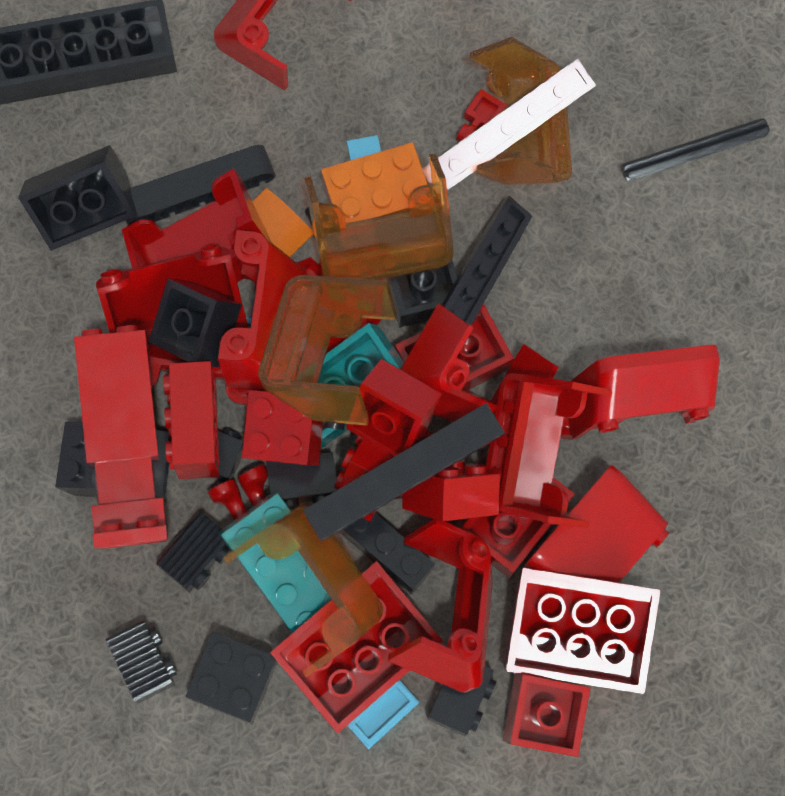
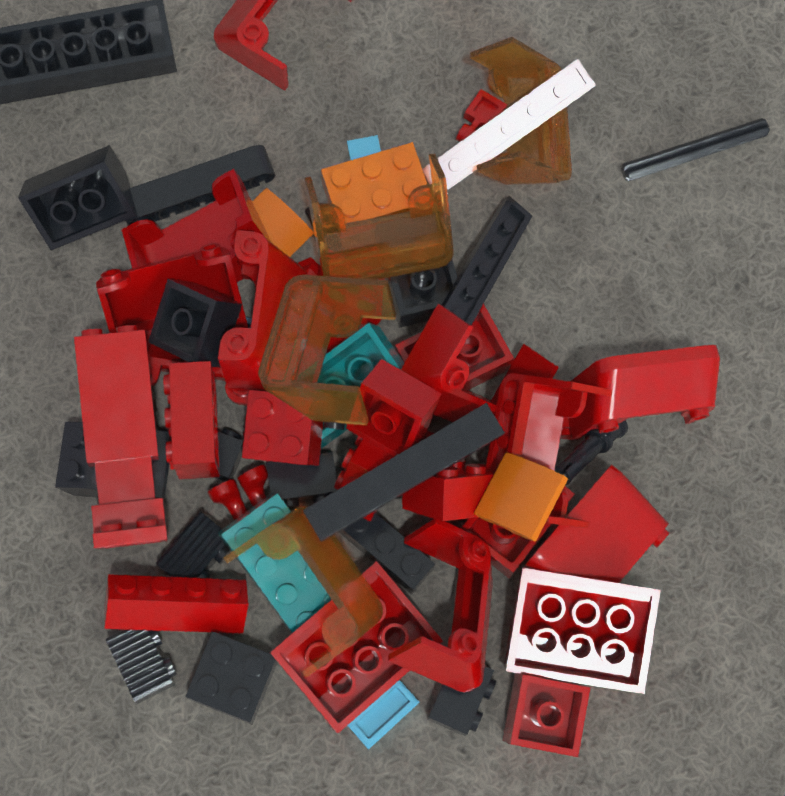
(175, 604): none -> red brick
(521, 496): none -> orange slope
(588, 450): none -> black pin

